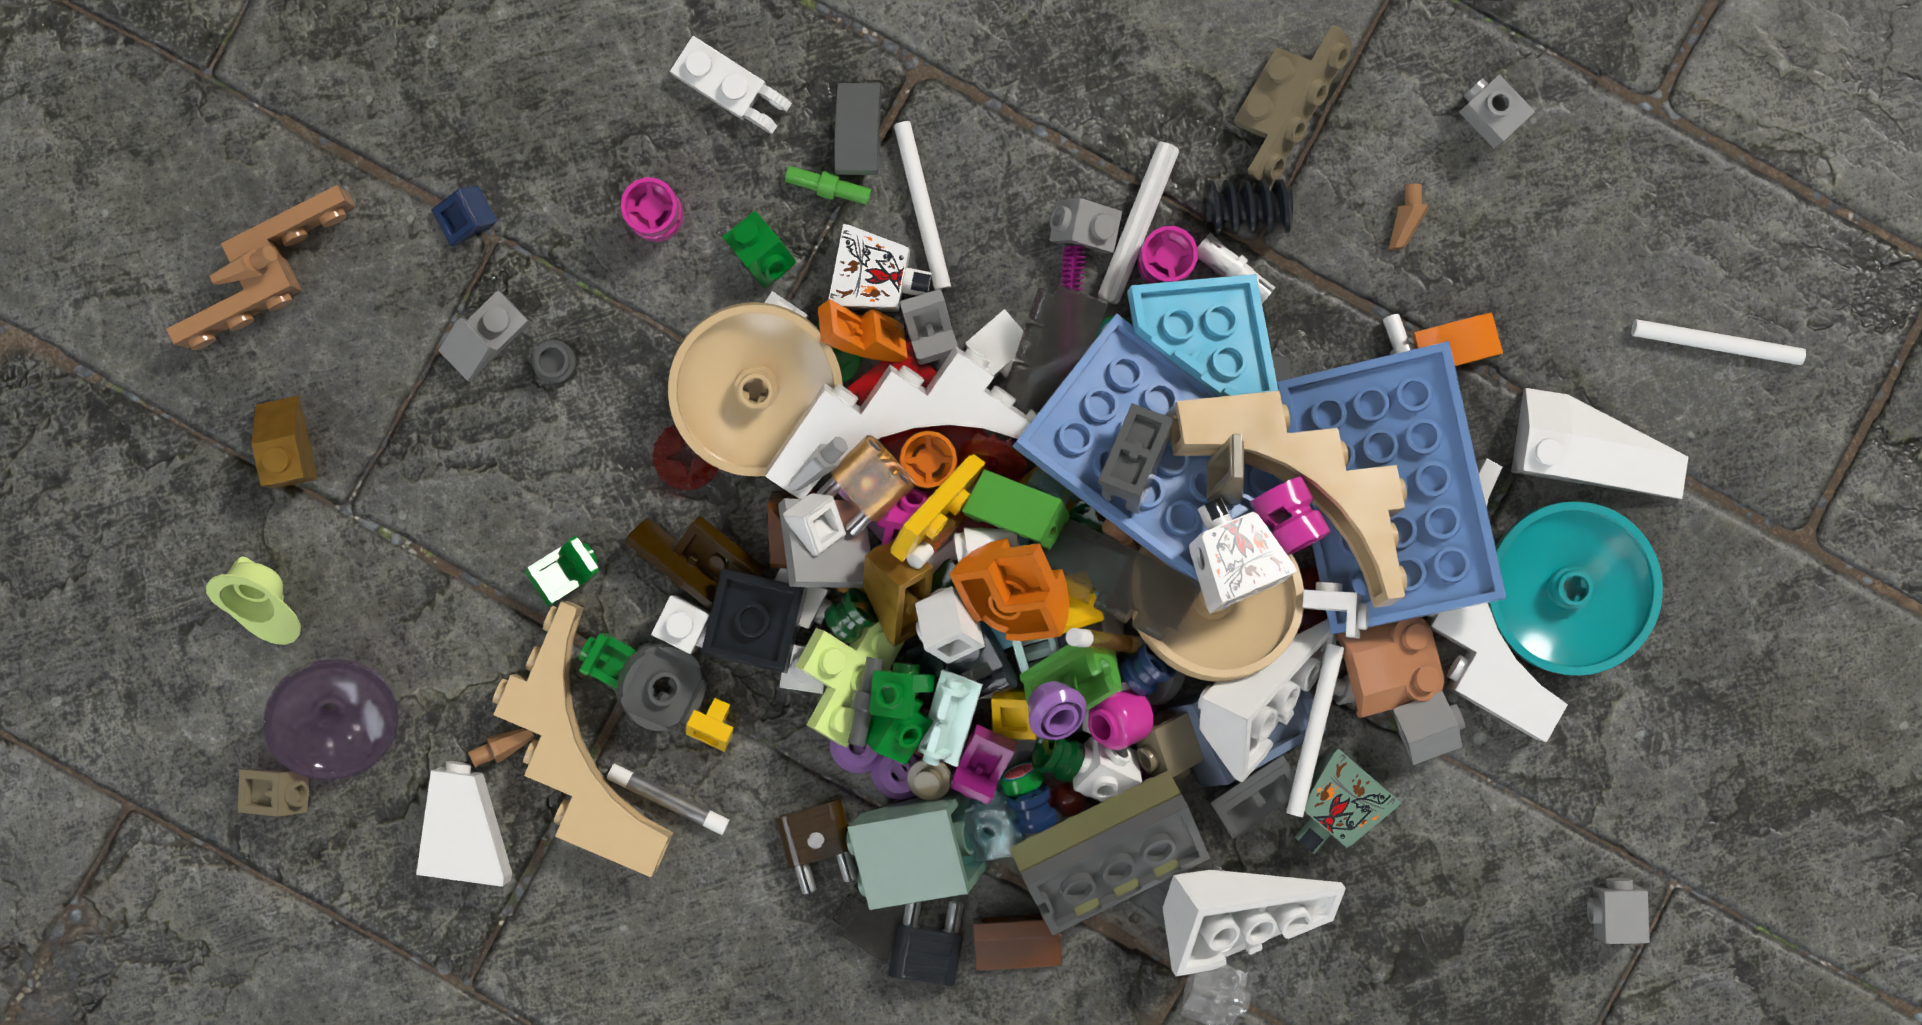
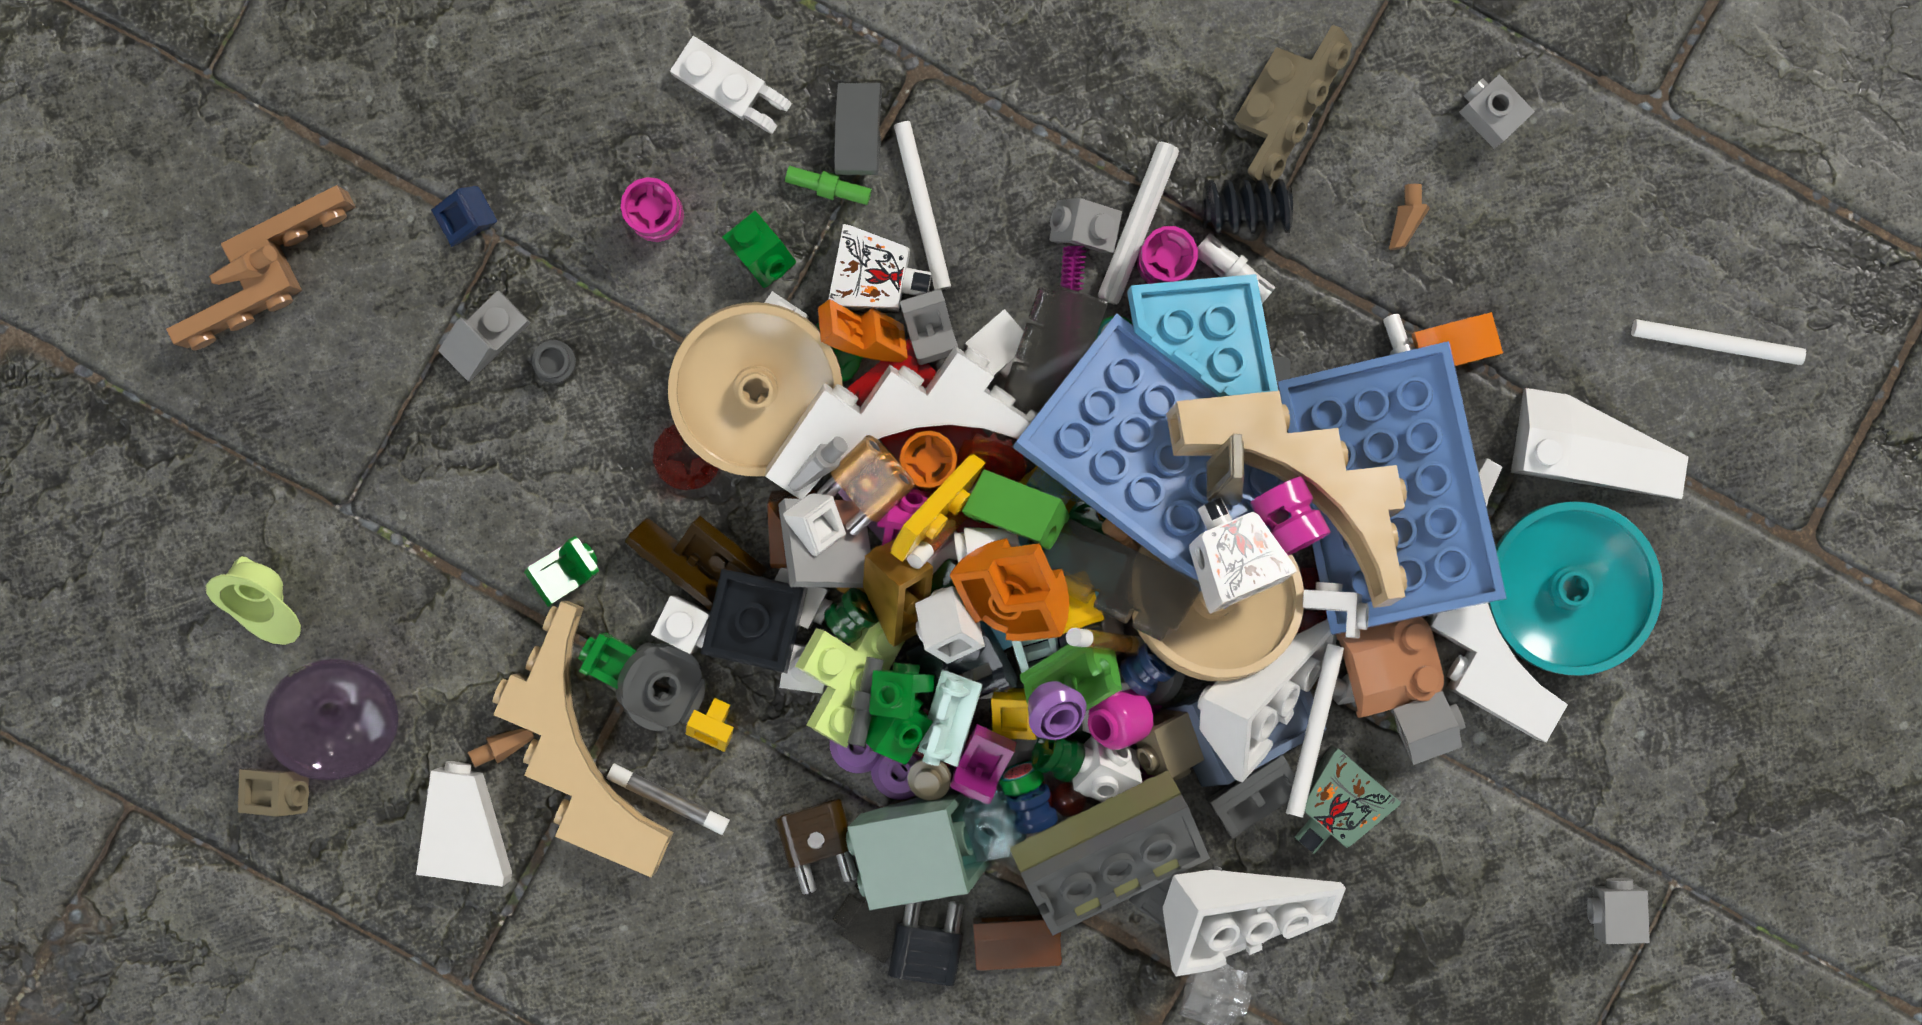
(282, 444): pearl gold slope -> none
(1136, 456): dark grey hinge -> none

